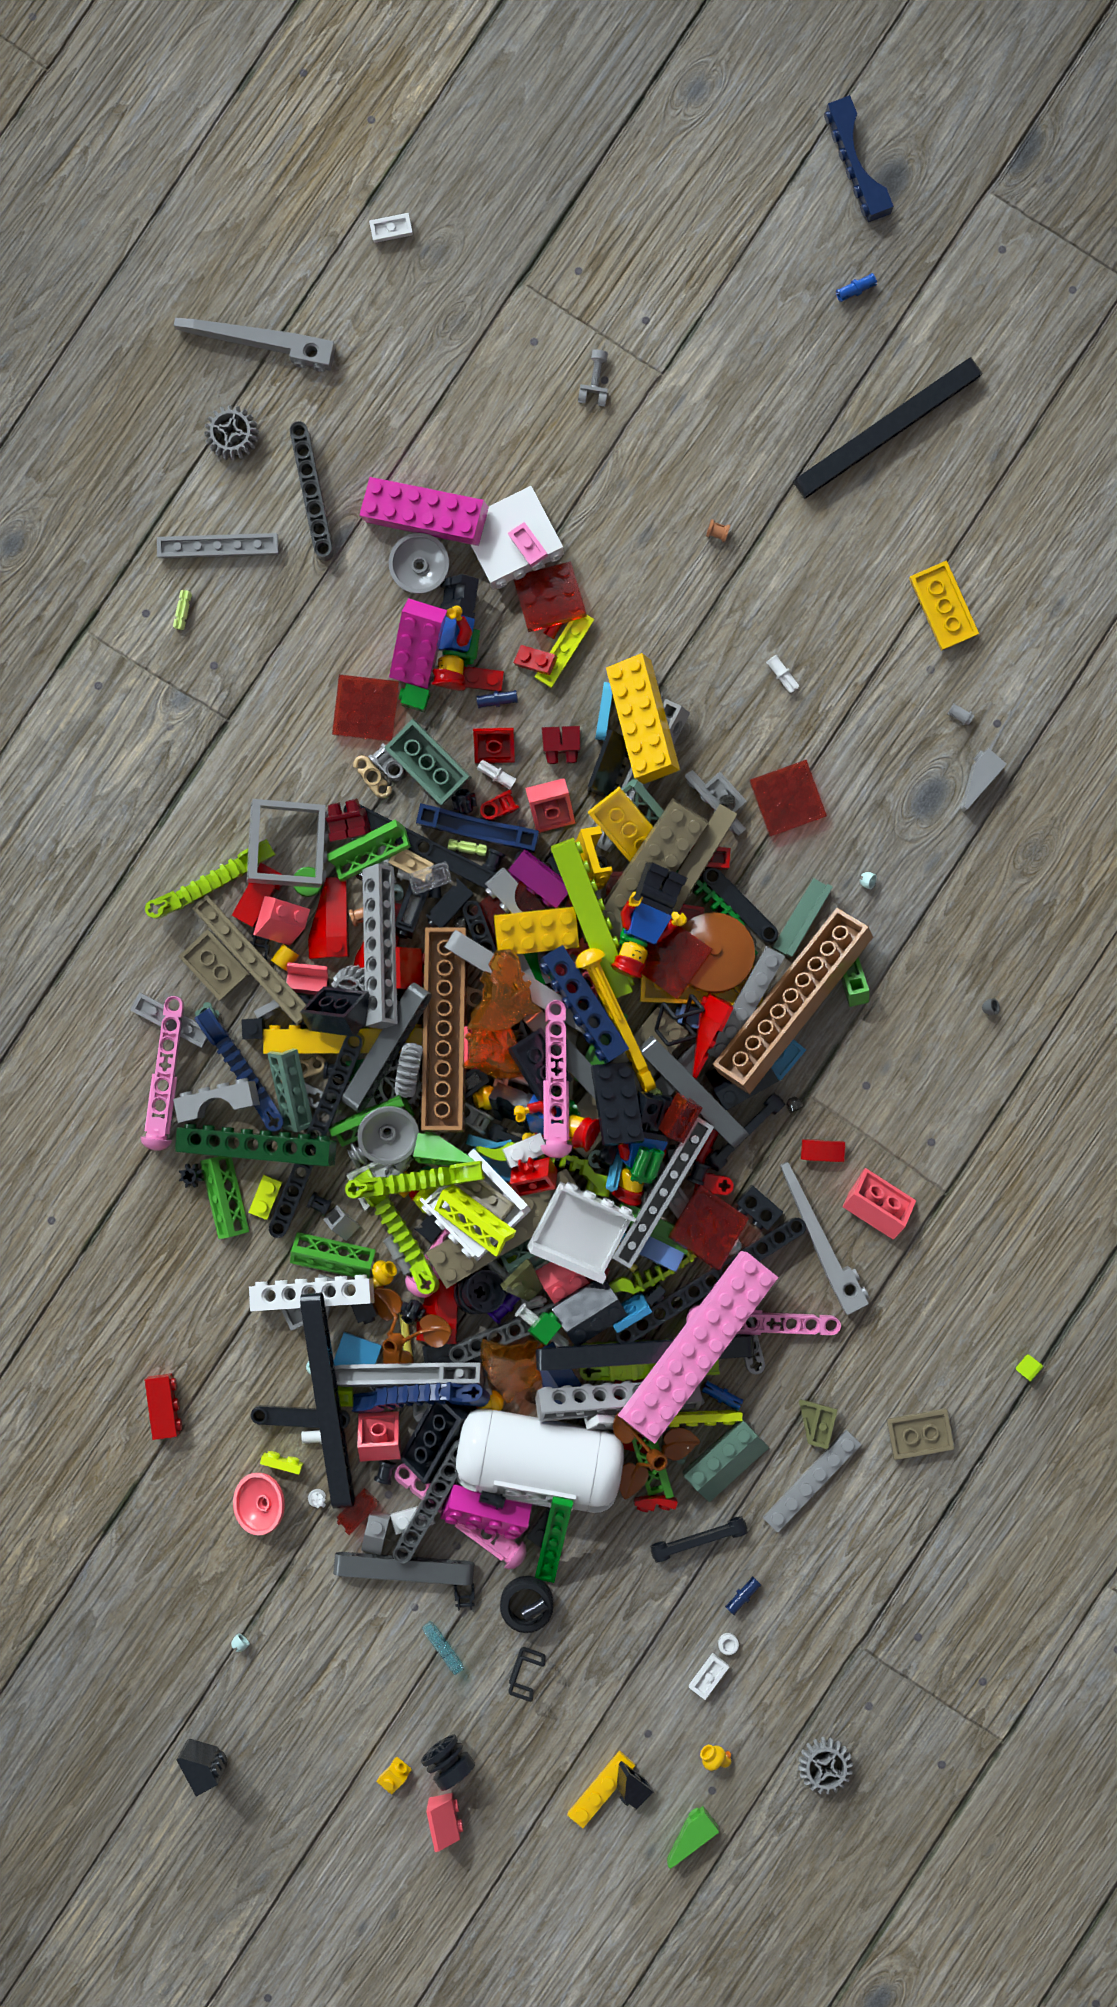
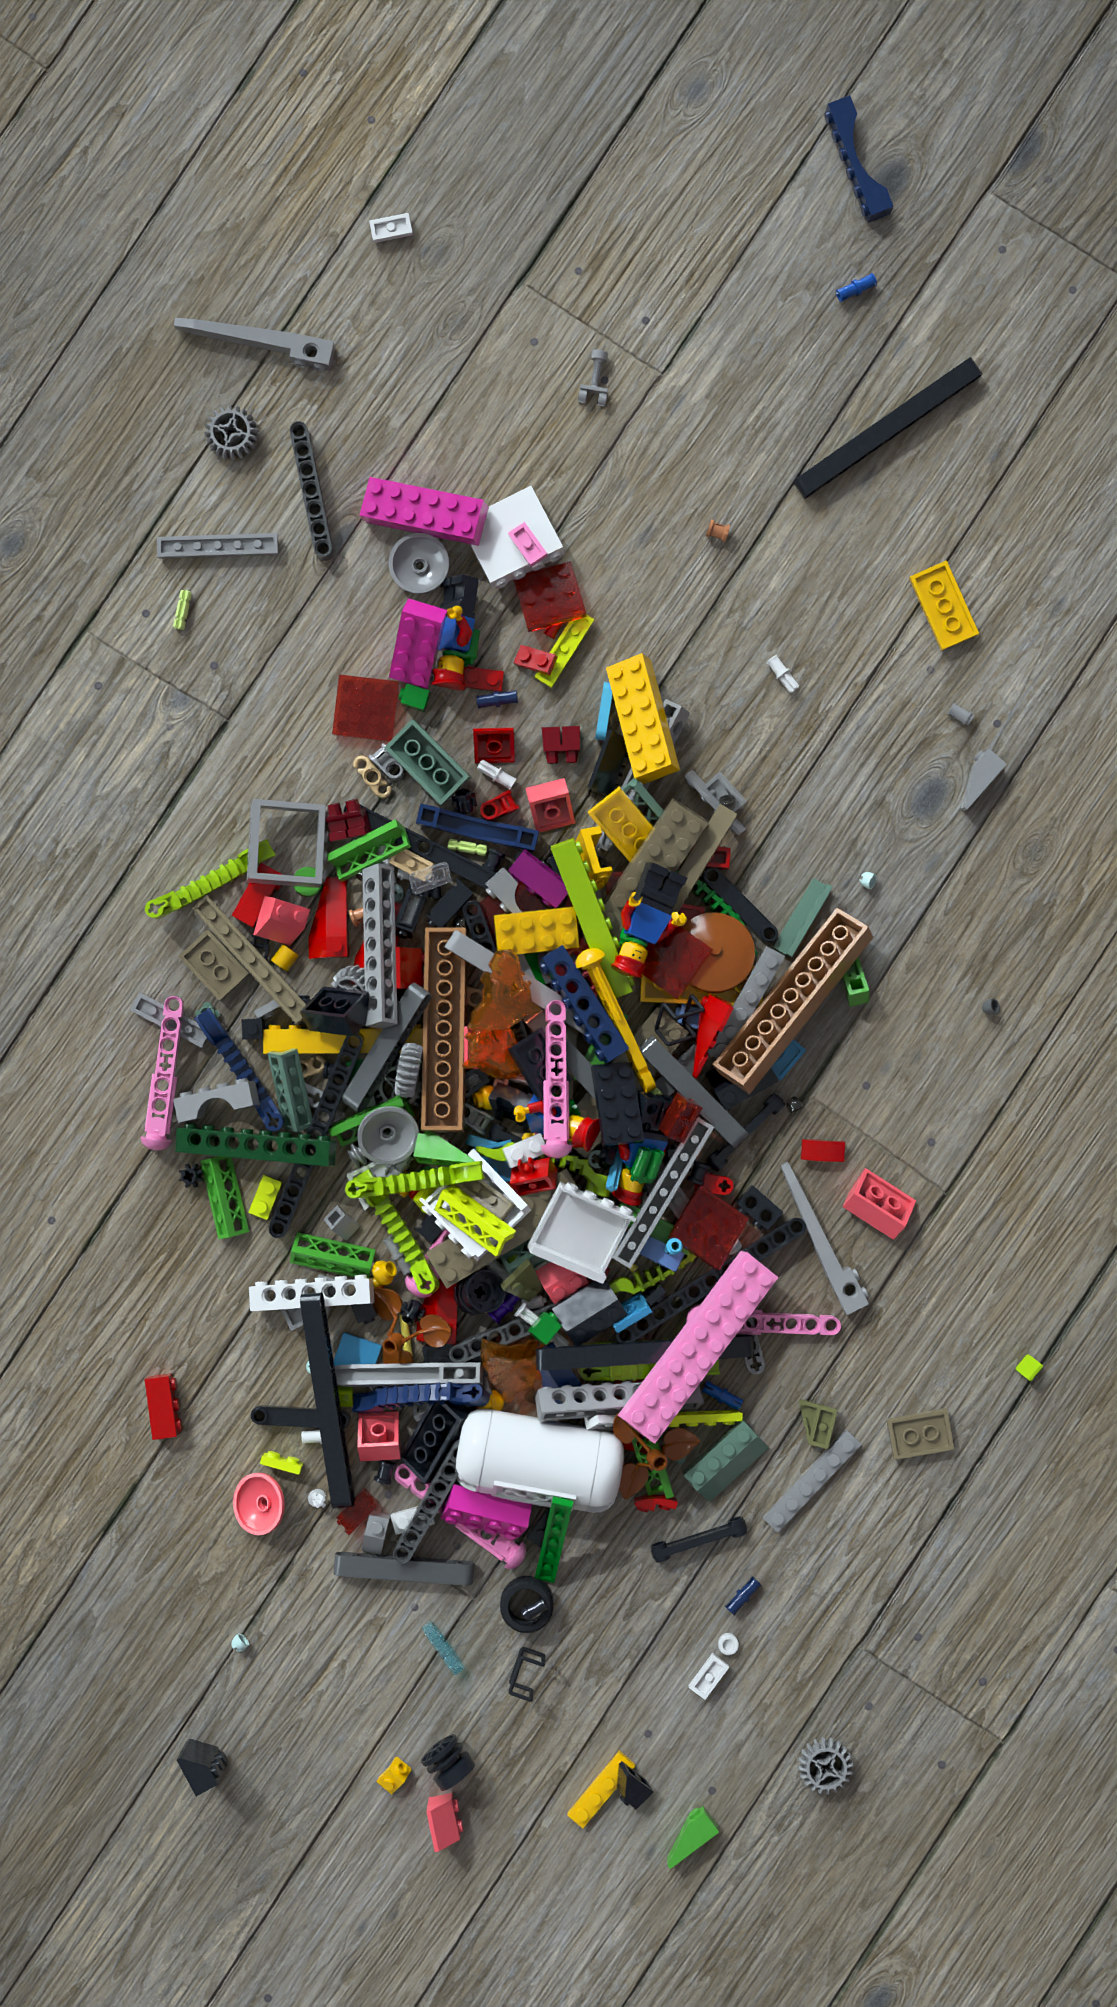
(307, 978): coral panel -> none
(322, 1209): black bush -> none
(458, 1597): black piece -> none
(492, 1499): black pin -> none
(677, 1246): none -> medium azure pin
(707, 1147): red pin -> none
(714, 1757): yellow animal -> none
(787, 798): clear red plate -> none

